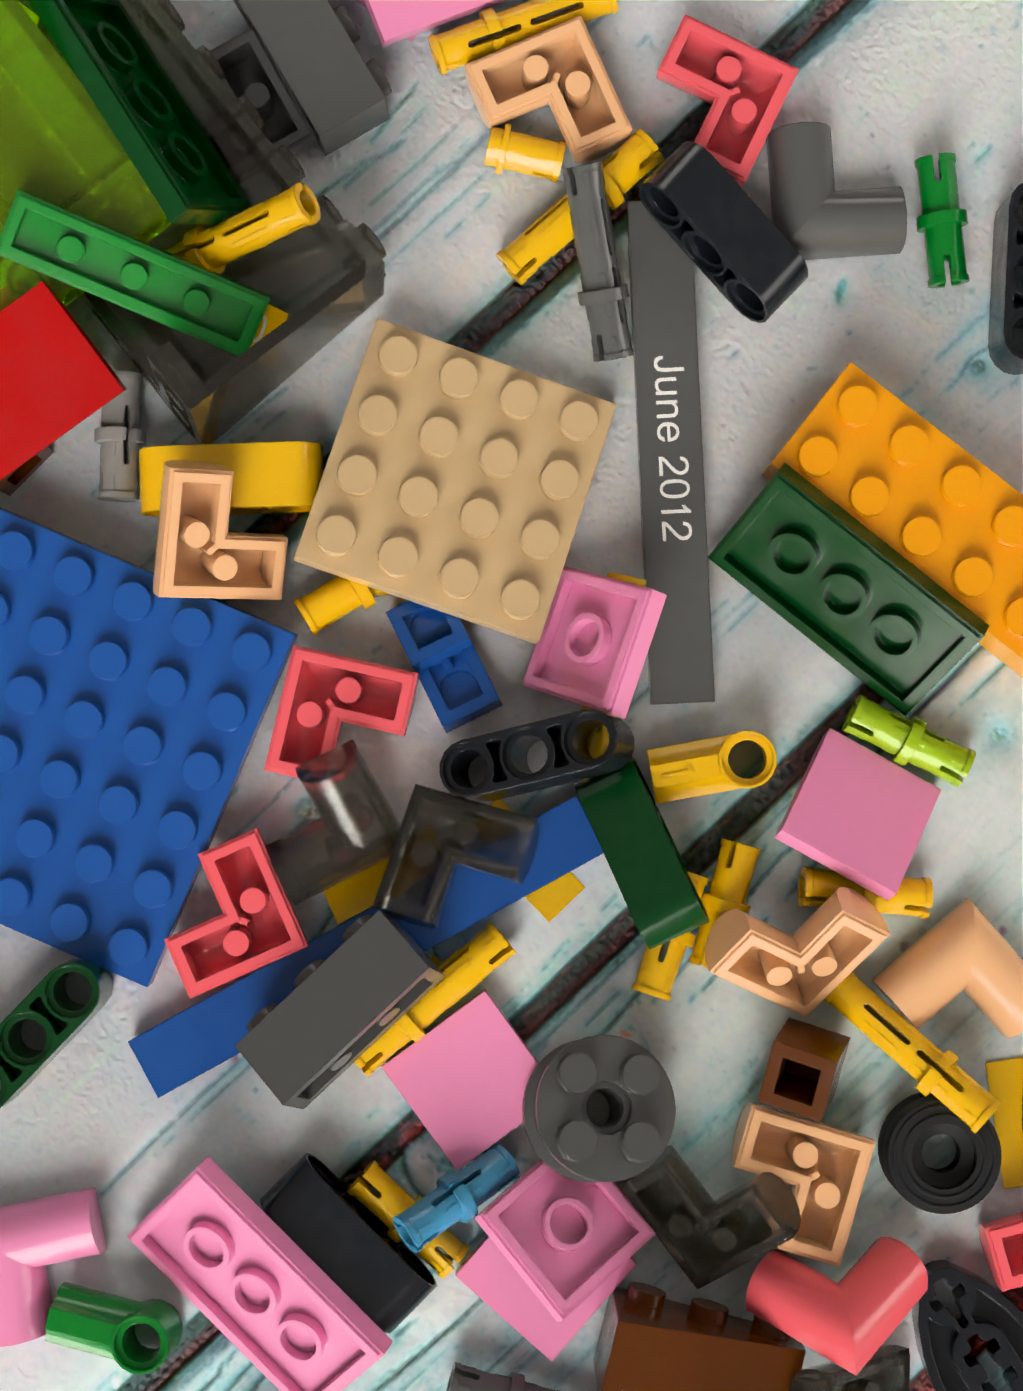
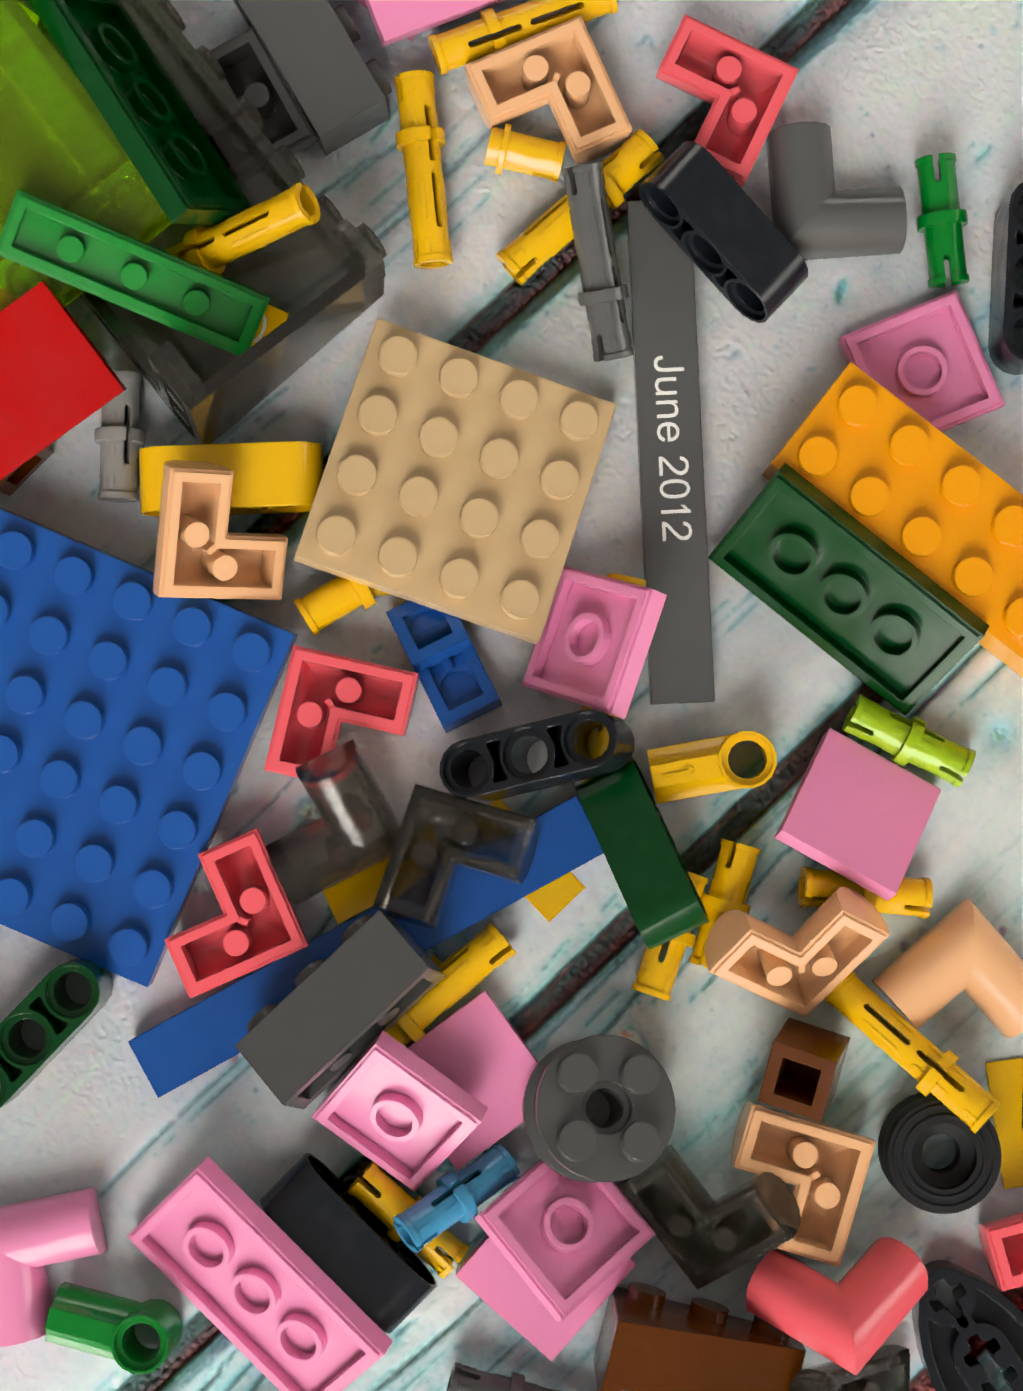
(399, 1111): none -> bright pink tile
(421, 147): none -> yellow pin
(928, 361): none -> bright pink tile

